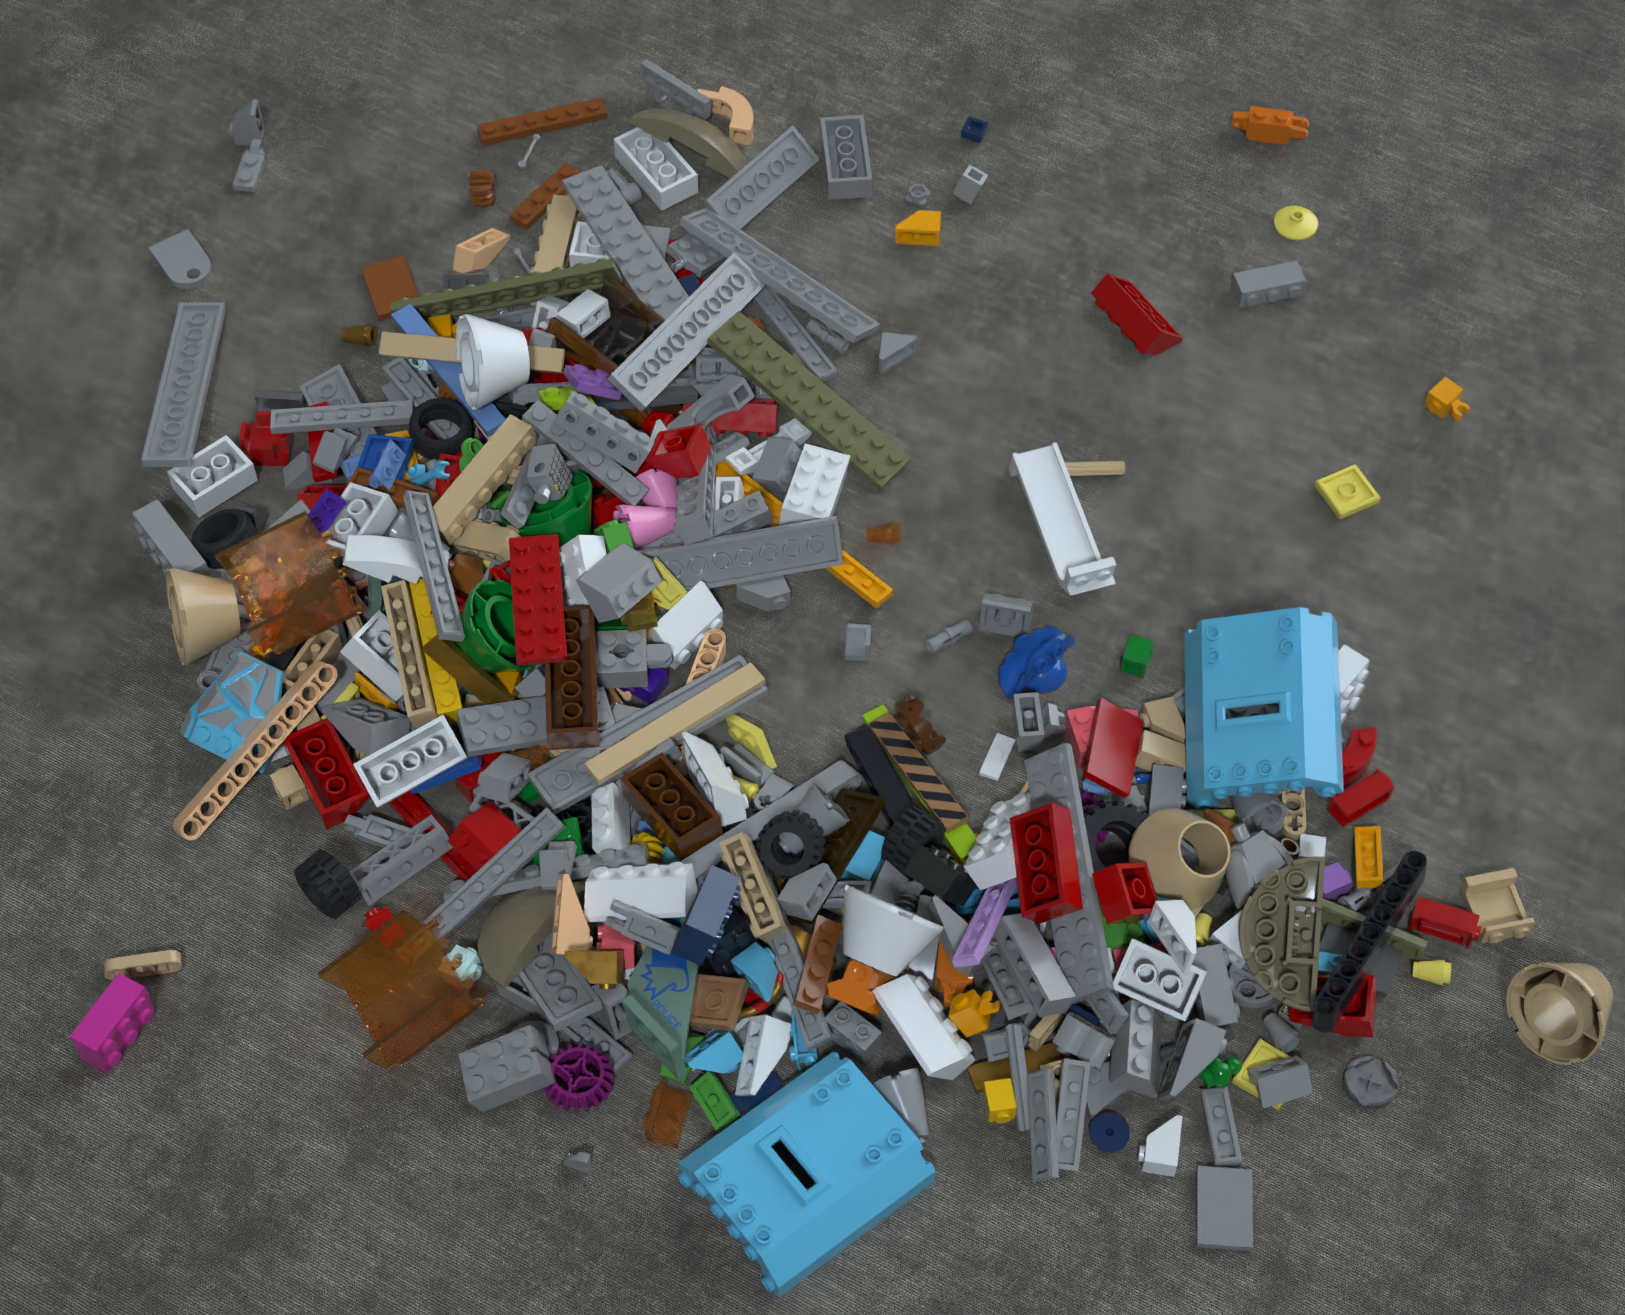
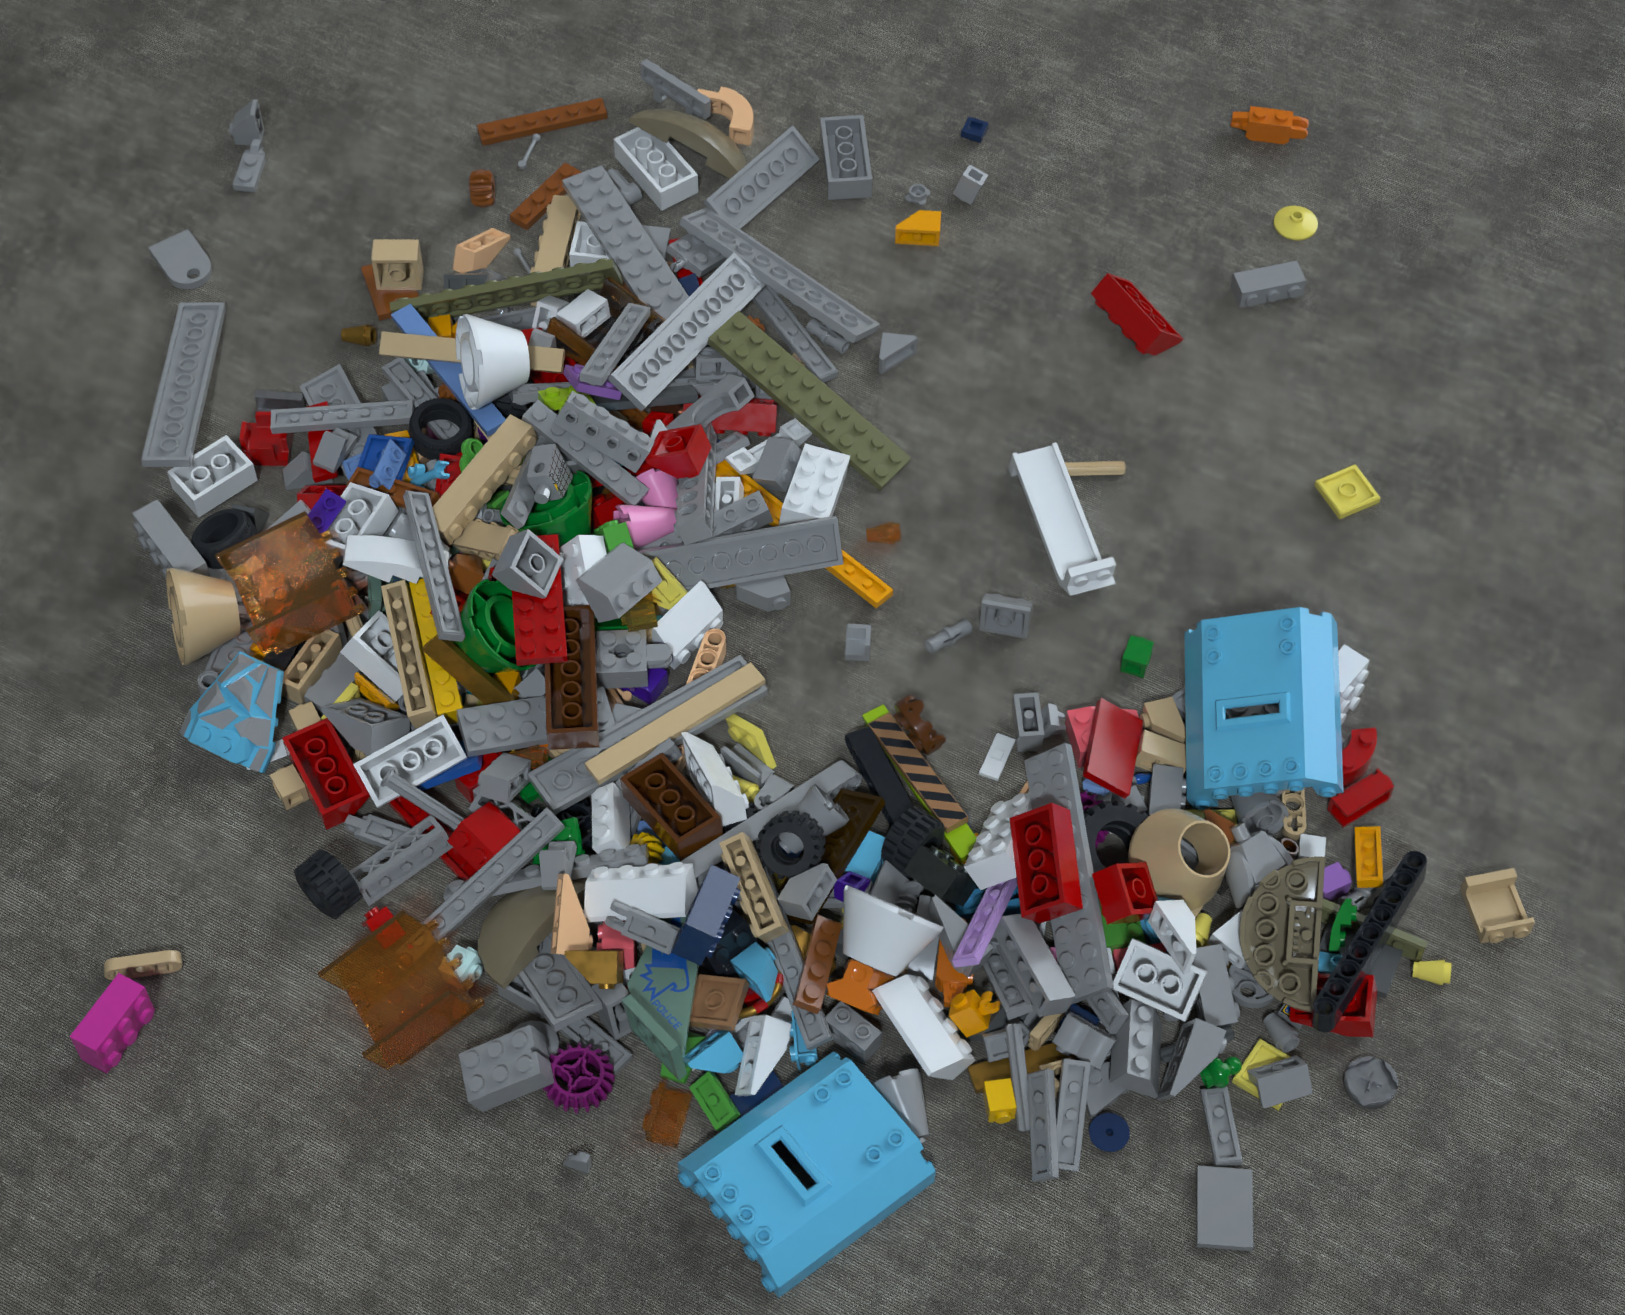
(243, 753): light nougat beam -> none
(397, 264): none -> tan brick
(421, 799): none -> light grey axle
(527, 565): none -> light grey slope
(614, 344): none -> light grey plate
(850, 879): none -> dark purple slope
(1035, 662): blue piece -> none
(1162, 1149): white slope -> none
(1343, 919): none -> green slope
(1445, 922): red window -> none
(1446, 398): light orange brick -> none
(1548, 1021): tan cone -> none

